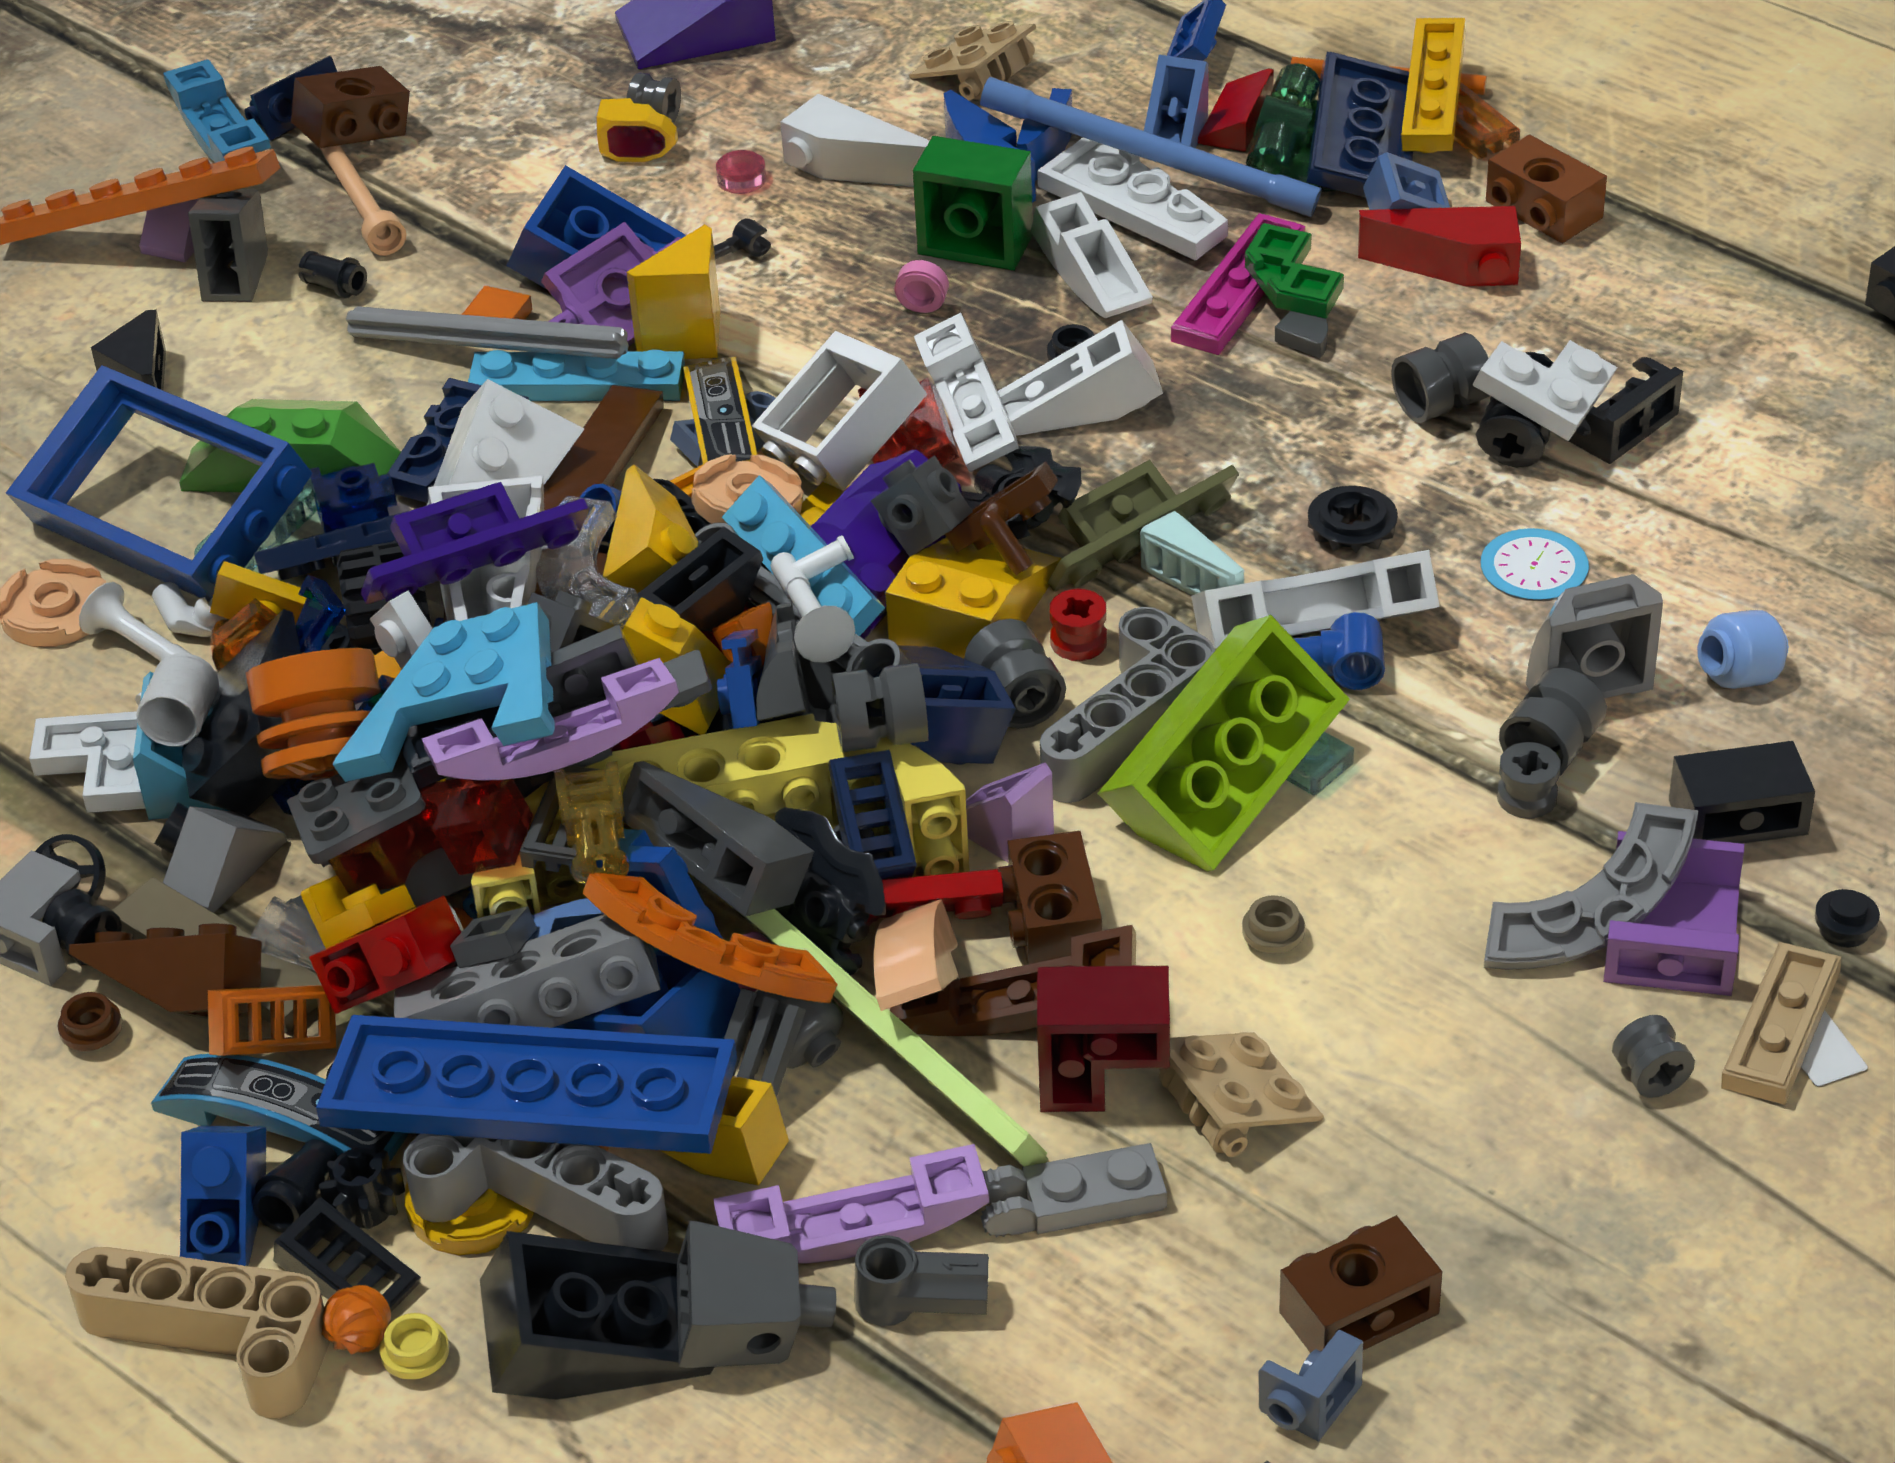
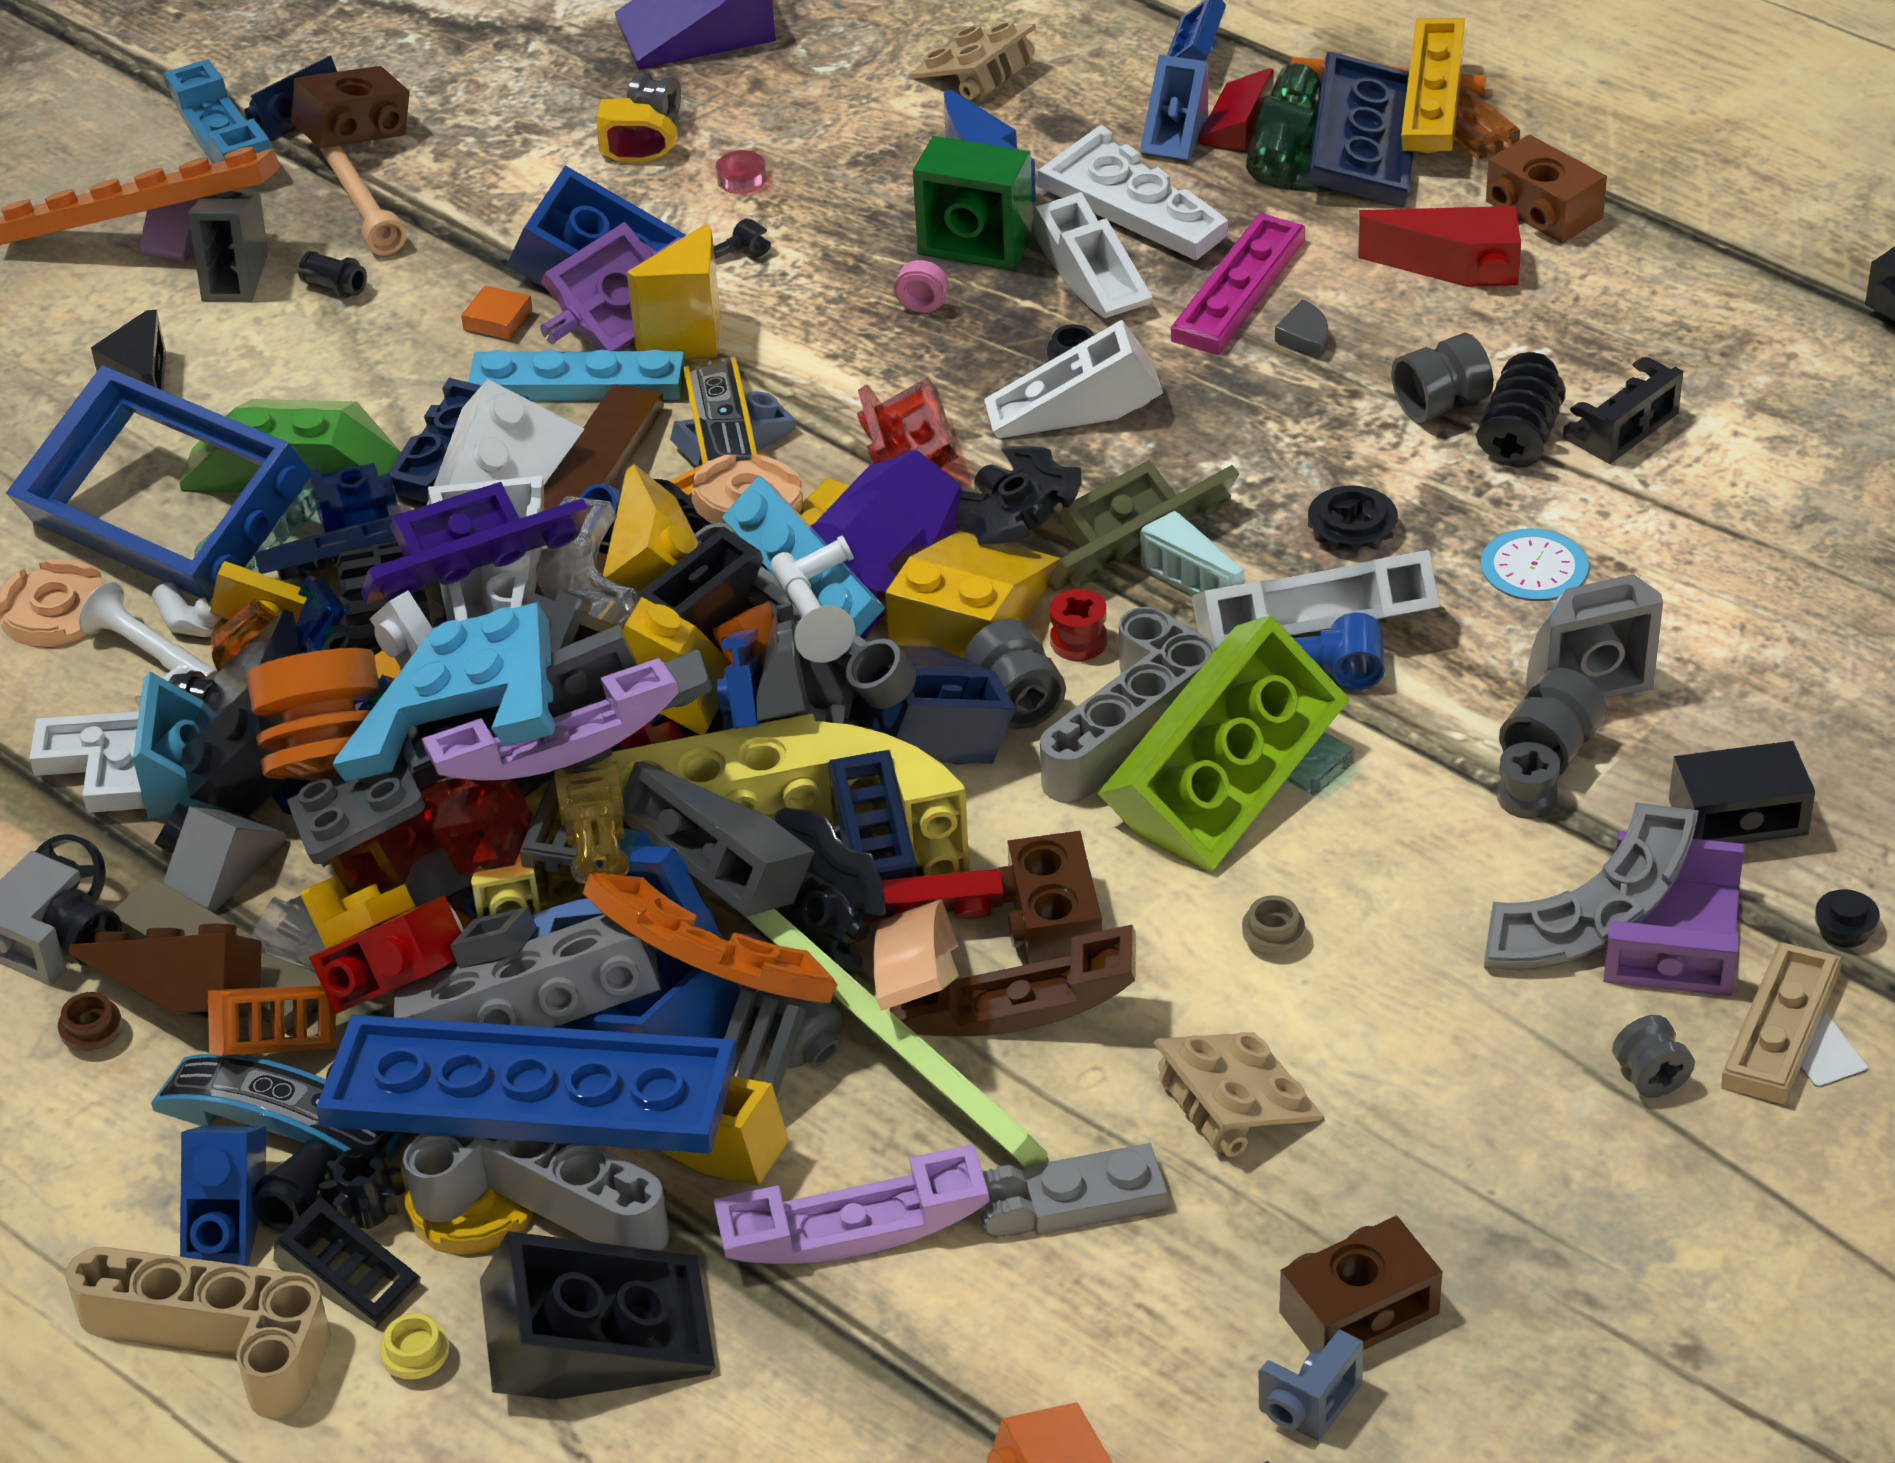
(177, 699): white piece -> none
(356, 1319): orange plate -> none
(488, 332): light grey axle -> none
(742, 1298): dark grey torso -> none
(816, 393): white window -> none
(849, 144): white slope -> none
(898, 1281): dark grey piece -> none
(901, 706): dark grey wheel -> none
(920, 504): dark grey brick -> none
(967, 392): white slope -> none
(989, 518): reddish brown plate -> none
(1011, 809): lavender slope -> none
(1043, 140): blue slope -> none
(1096, 1023): dark red brick -> none
(1274, 188): medium blue piece -> none
(1277, 267): green tile -> none
(1403, 185): medium blue slope -> none
(1549, 396): white plate -> none
(1743, 649): light blue head -> none

